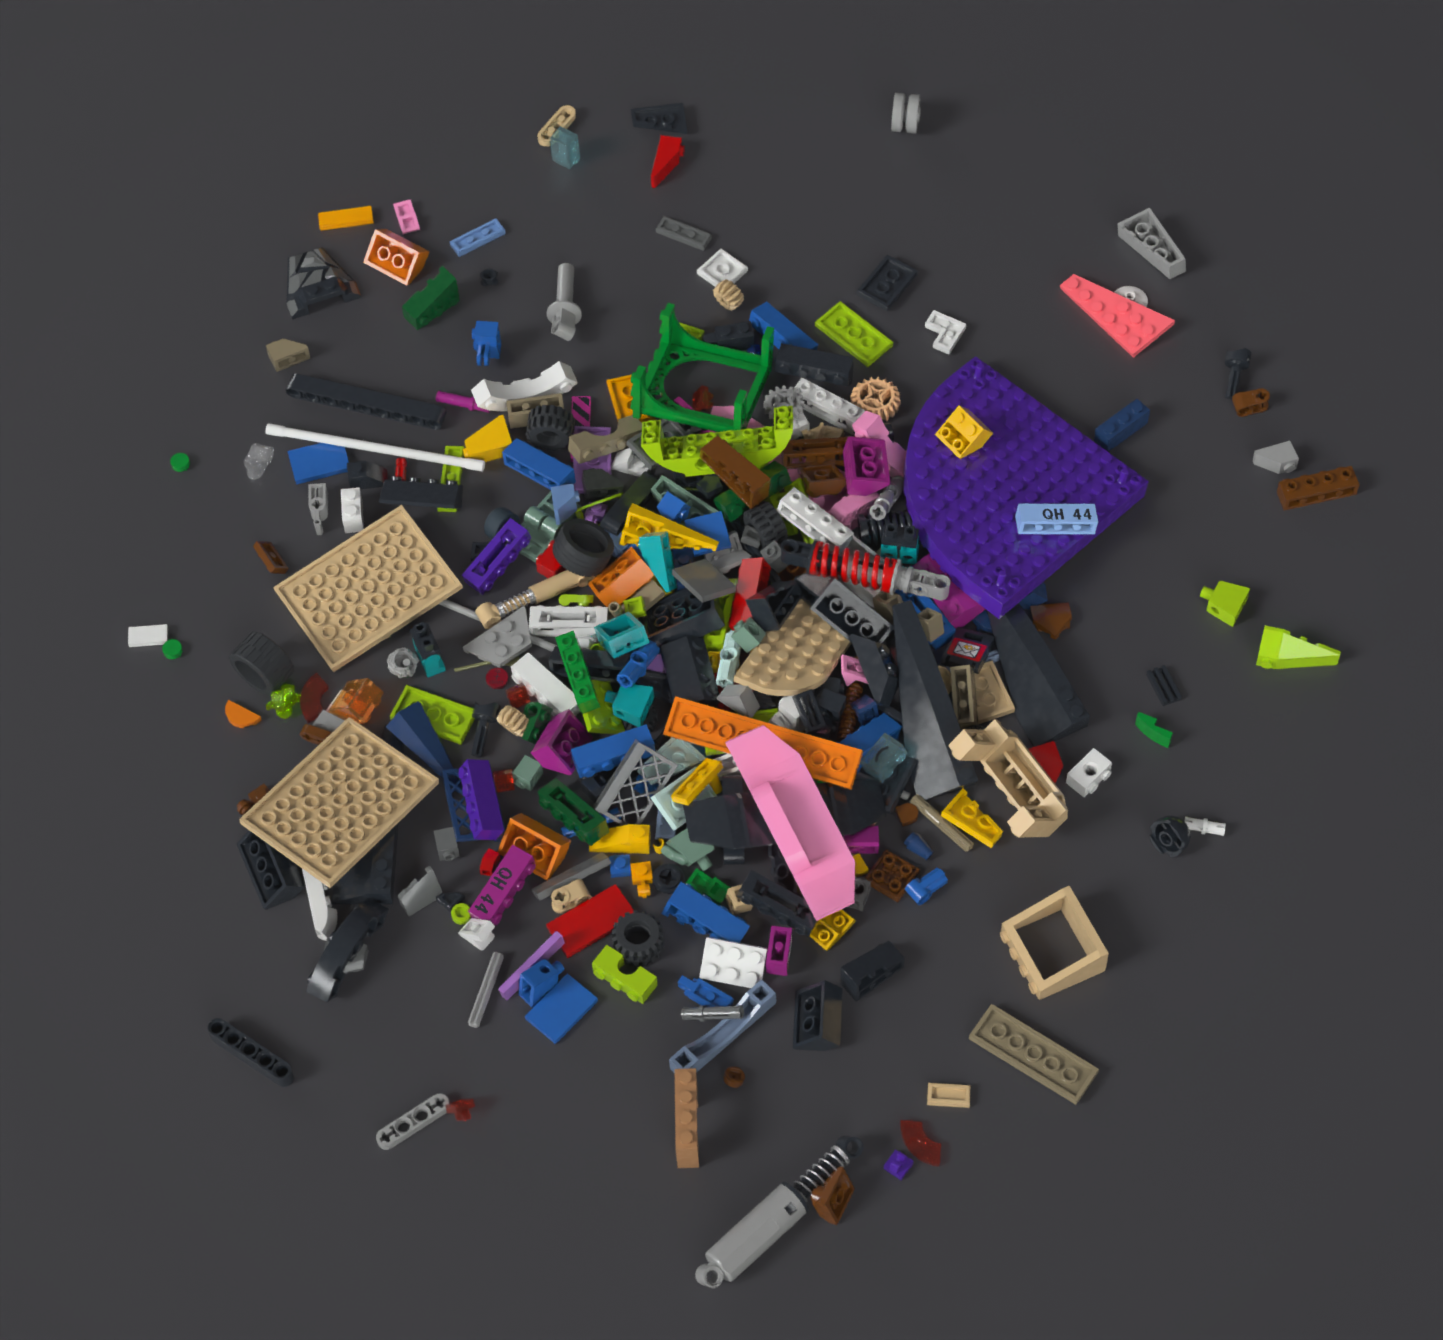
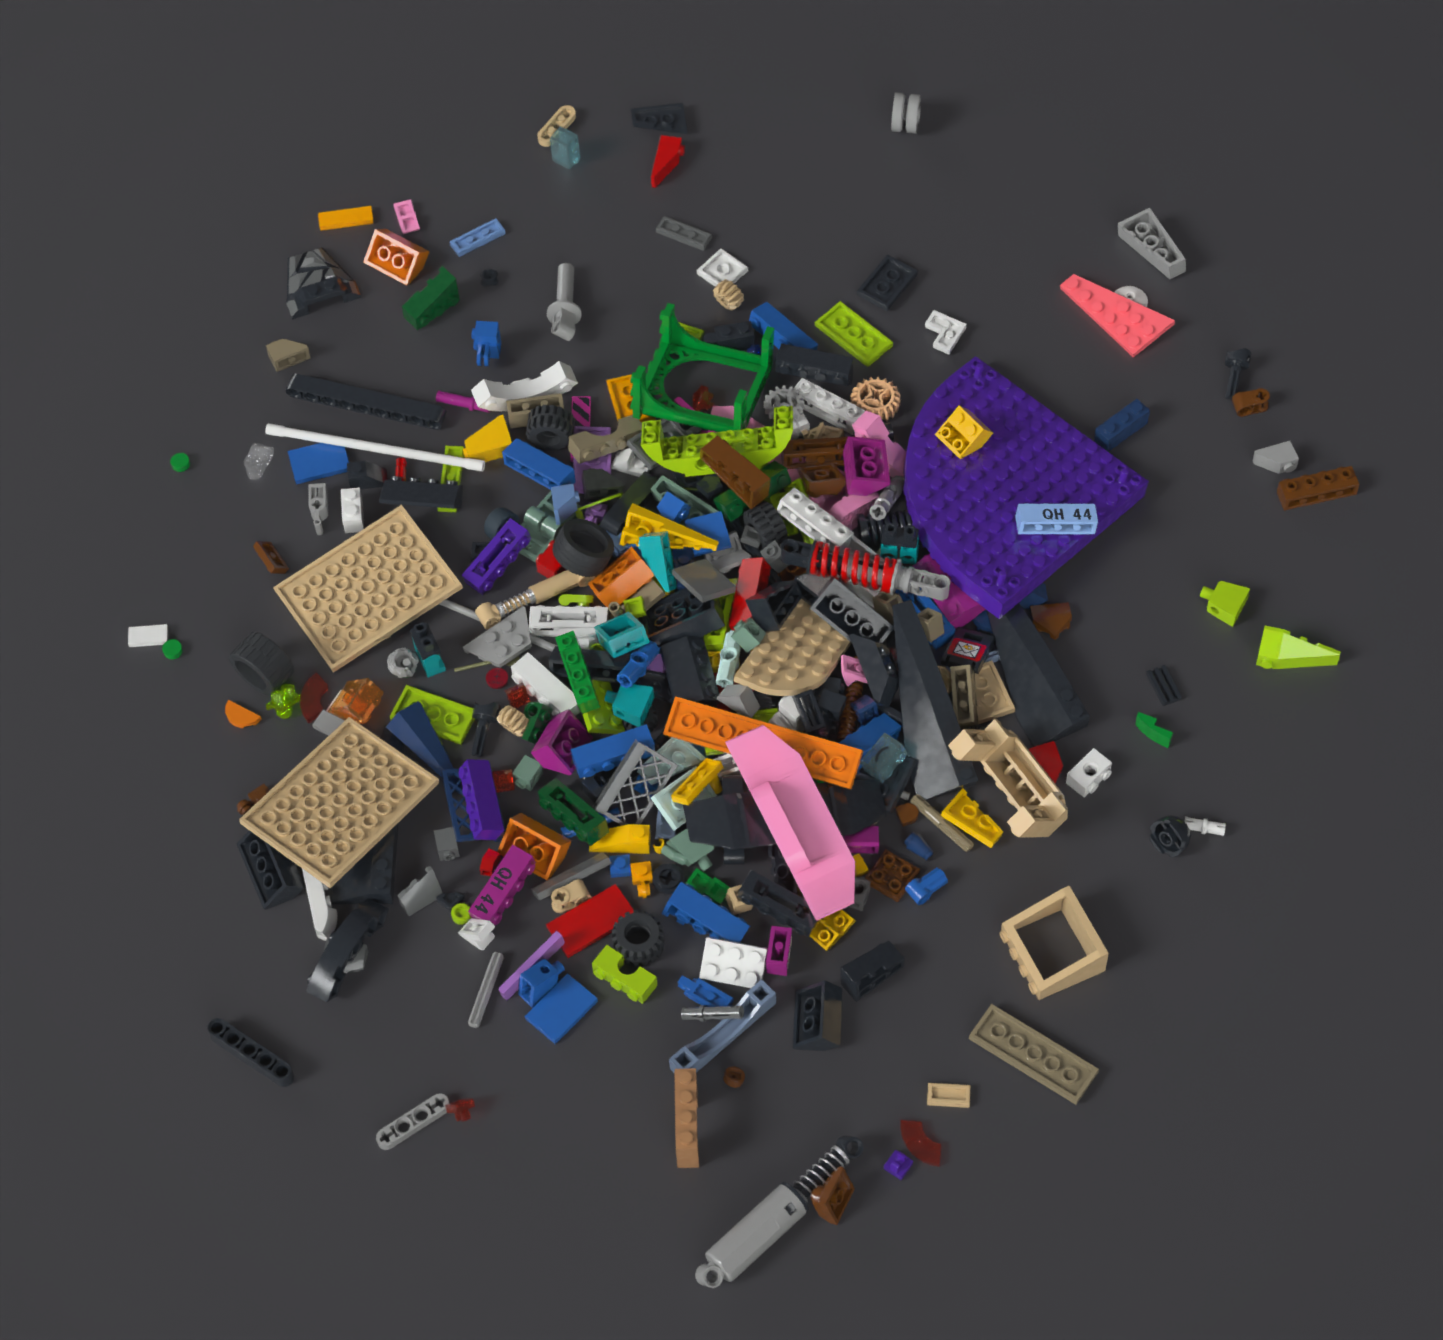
(314, 734): reddish brown beam -> none

